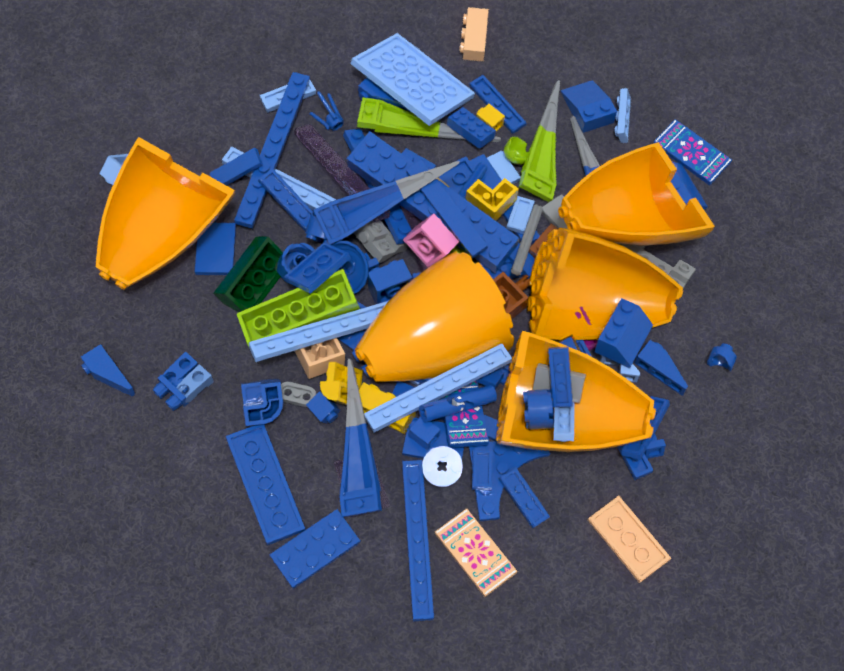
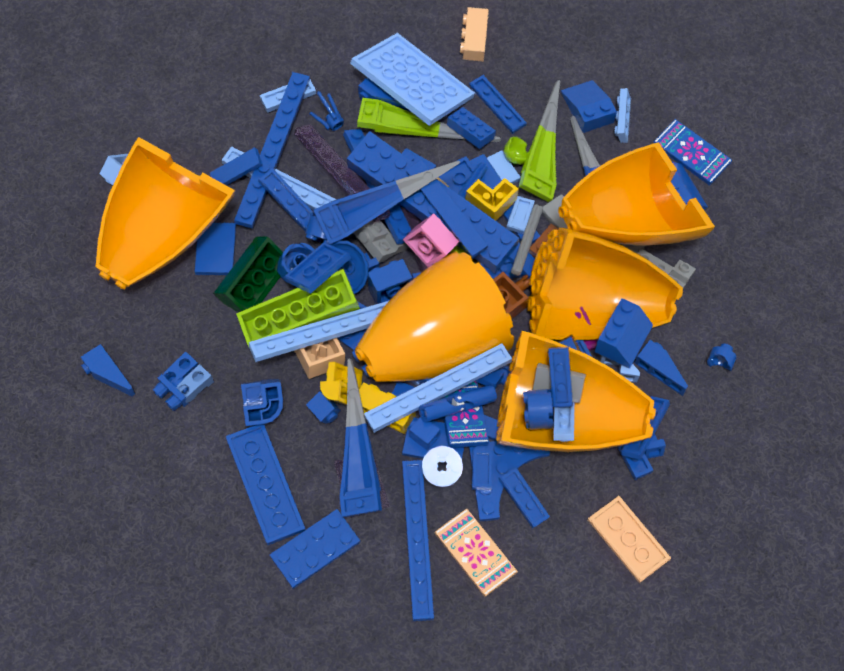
(297, 393): light grey plate -> none
(491, 117): yellow brick -> none

